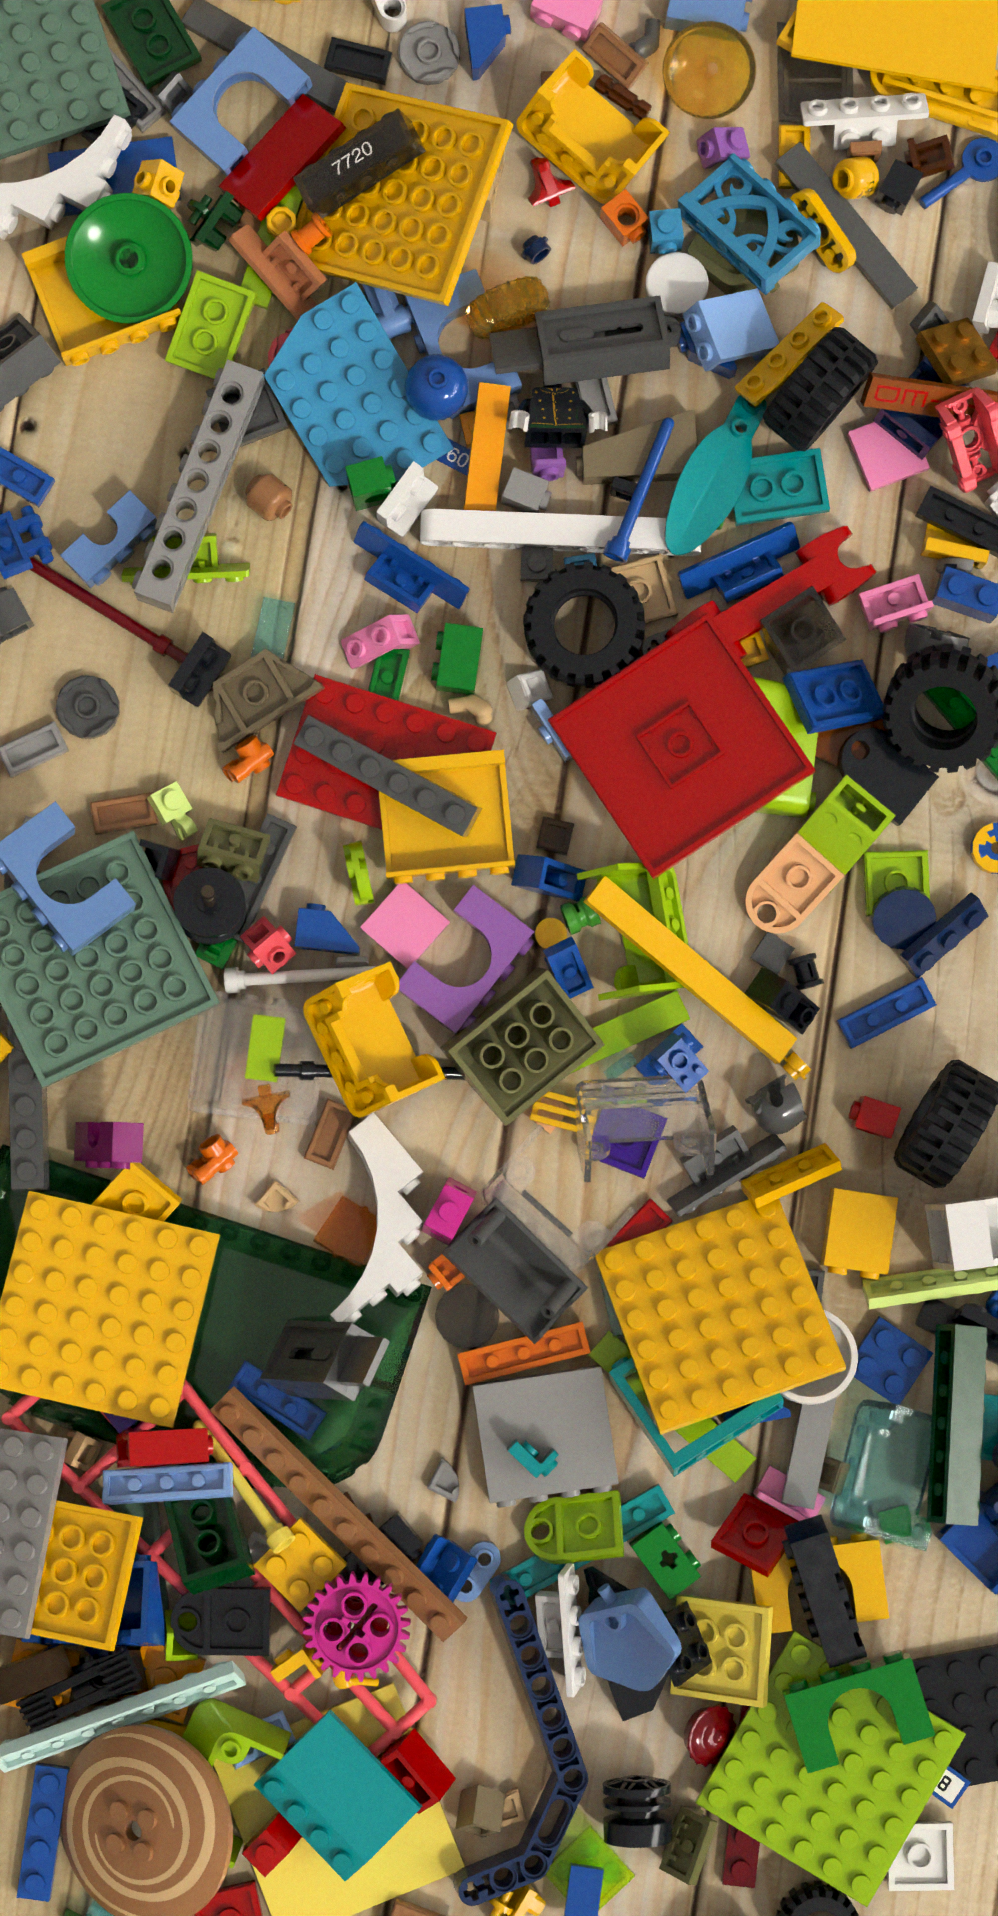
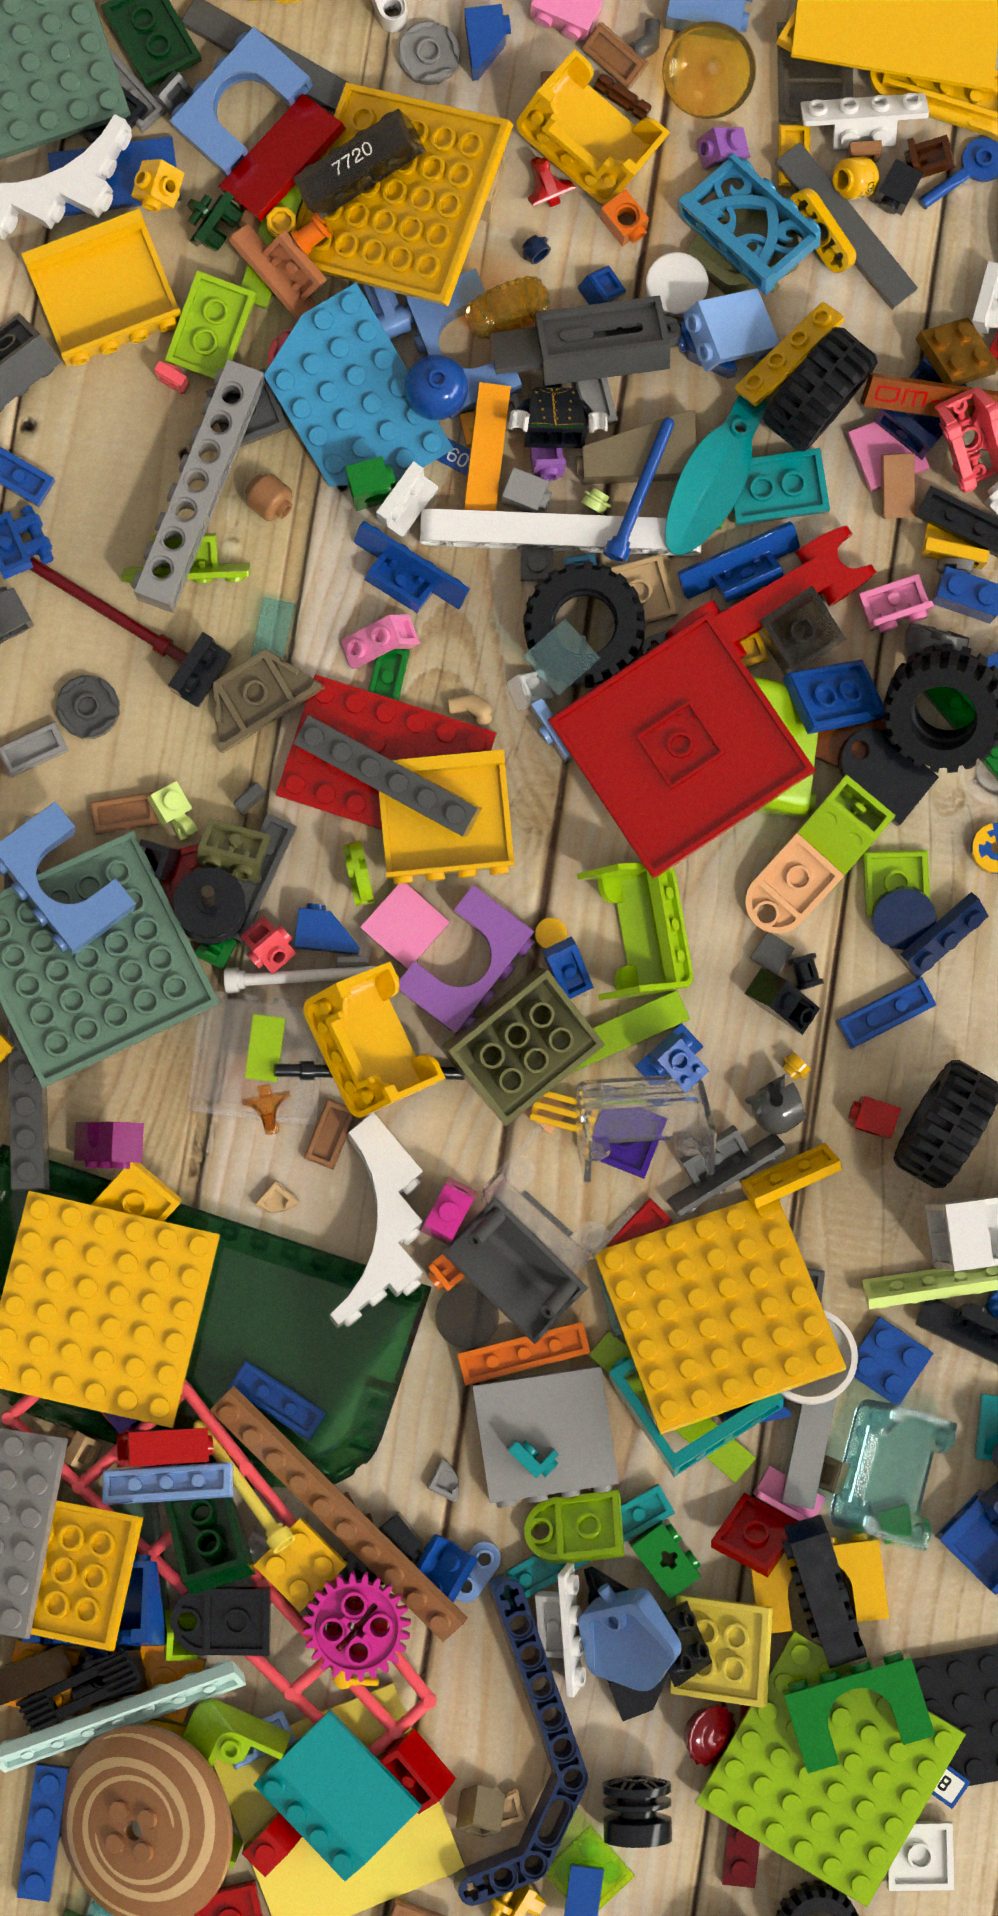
(94, 561): medium blue arch -> none
(128, 258): green dish -> none
(171, 376): none -> coral tile
(216, 1157): orange plate -> none
(249, 798): none -> dark grey tile
(253, 757): orange plate -> none
(289, 1661): yellow bracket -> none
(324, 1360): dark grey piece -> none
(348, 1232): clear orange piece -> none
(358, 61): black tile -> none
(459, 658): green brick -> none
(548, 877): blue slope -> none
(555, 835): dark brown tile -> none
(561, 657): none -> clear light blue piece
(579, 916): bright green wheel -> none
(596, 500): none -> yellowish green plate
(601, 286): none -> blue slope
(620, 1066): clear light blue tile -> none
(622, 488): black tile -> none
(665, 231): dark azure brick -> none
(689, 1845): olive bracket -> none
(690, 969): yellow tile -> none
(859, 1233): yellow brick -> none
(898, 485): none -> medium nougat tile
(928, 317): dark grey plate -> none
(957, 1424): brick -> none

